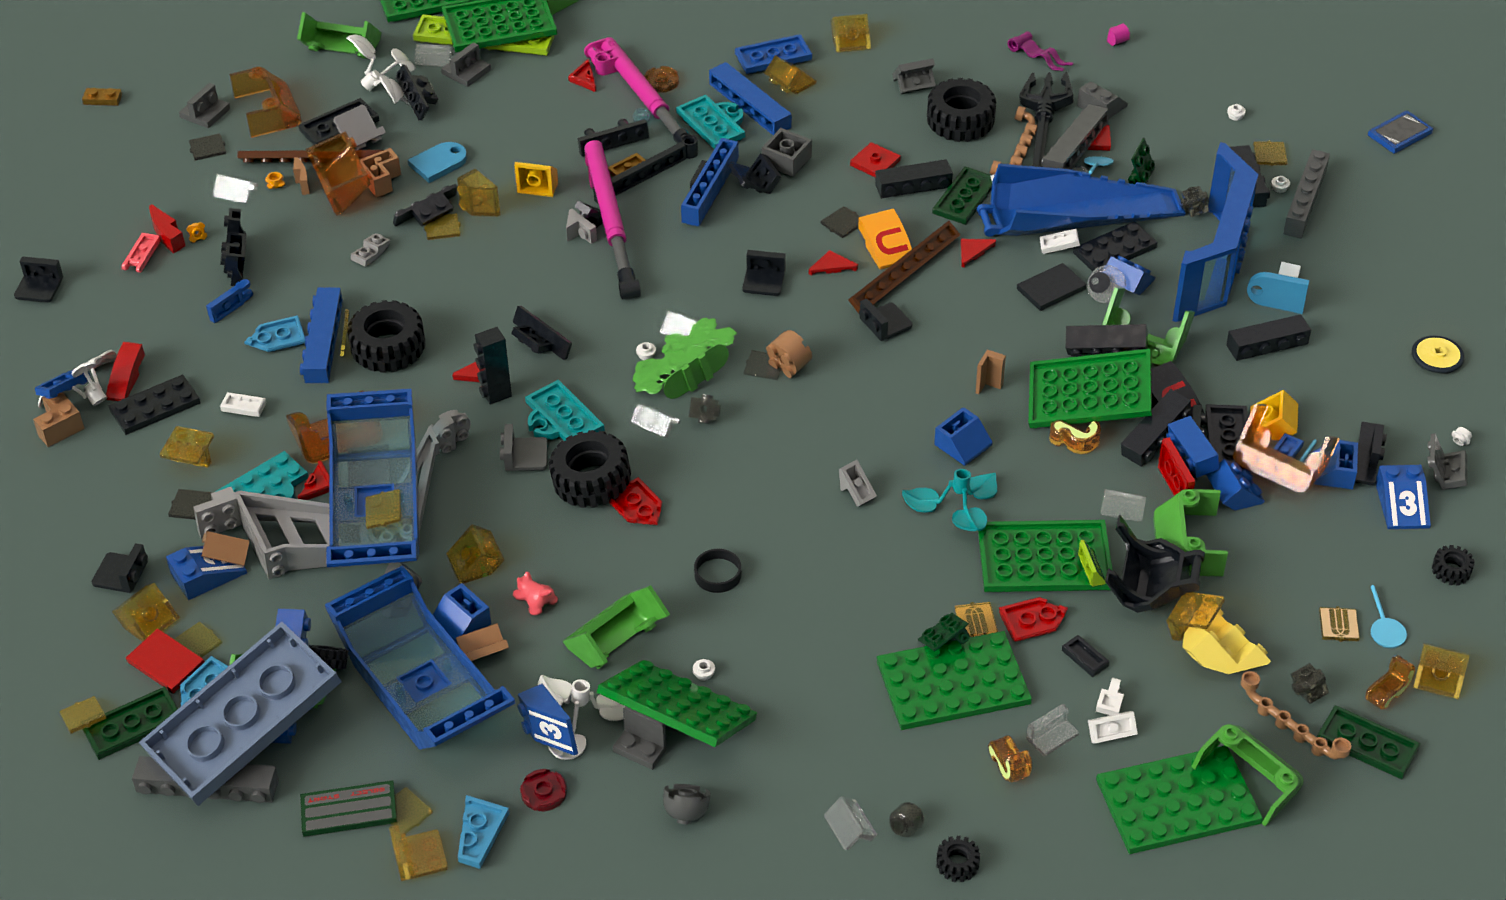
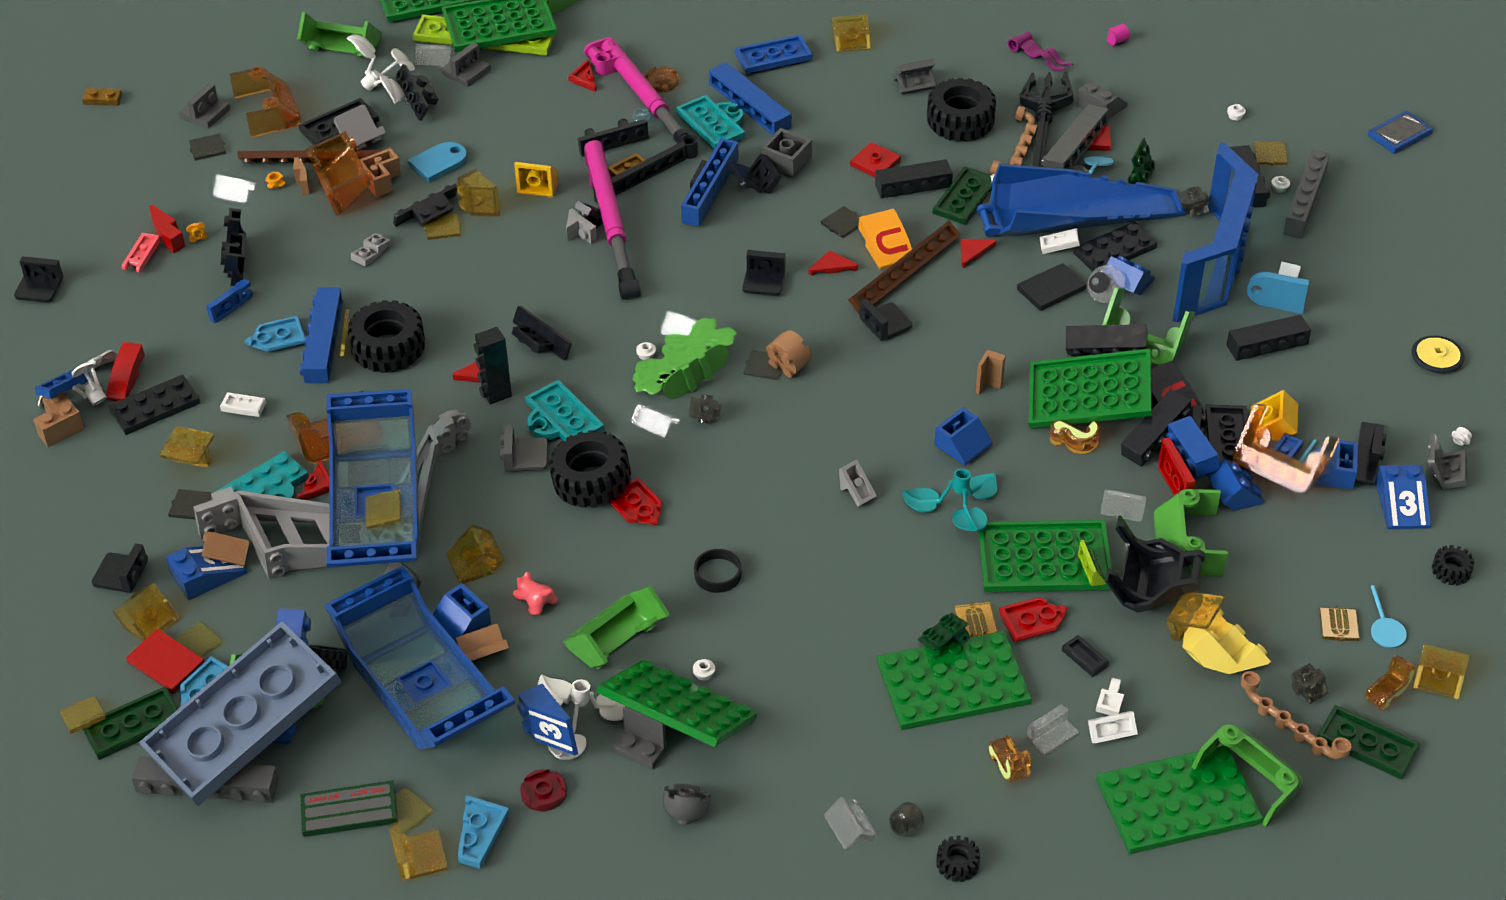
(788, 76): clear yellow slope -> none

